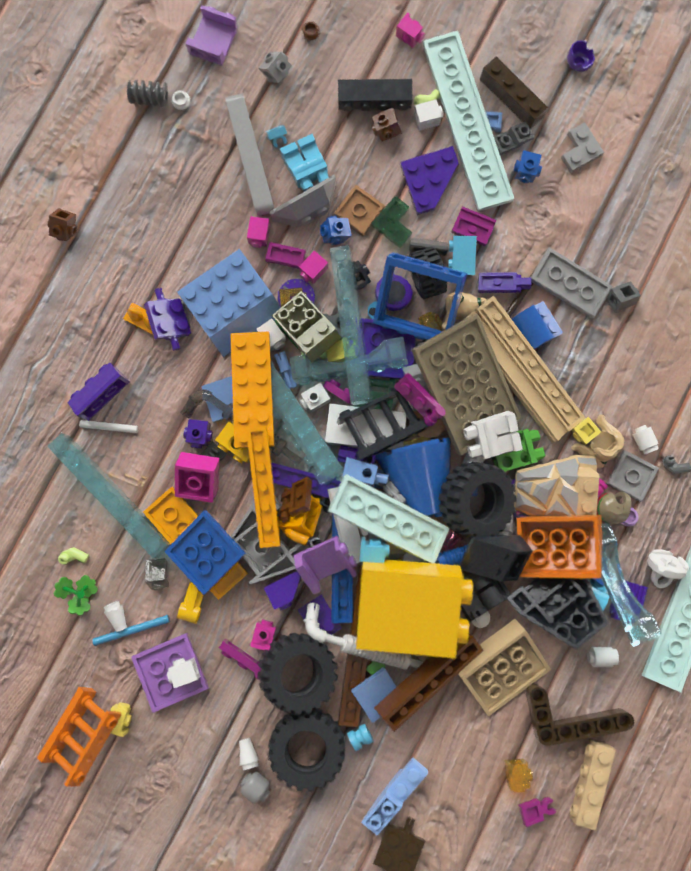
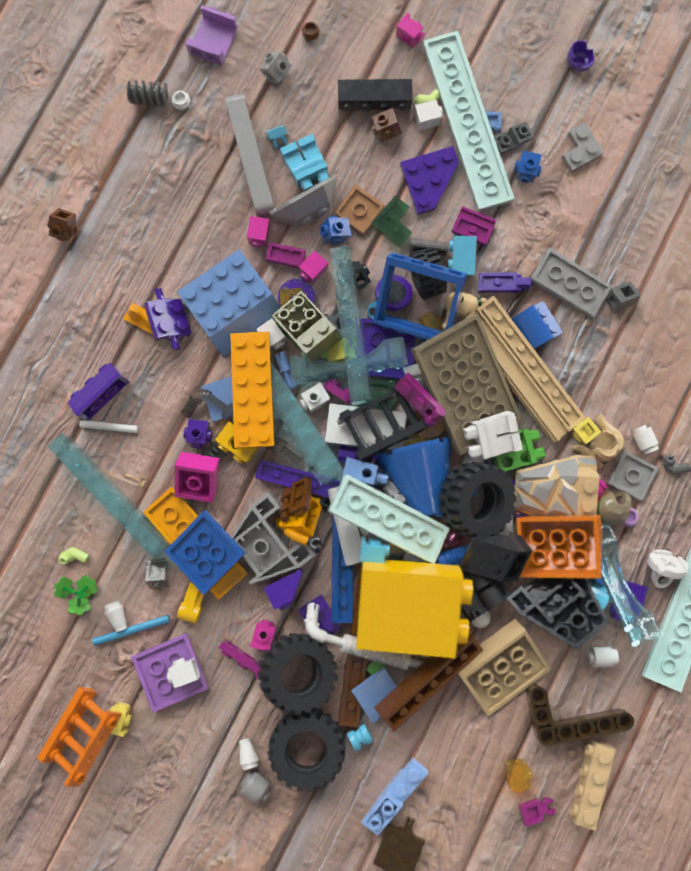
(263, 487): light orange plate -> none
(324, 561): medium lavender panel -> none
(513, 92): dark brown brick -> none

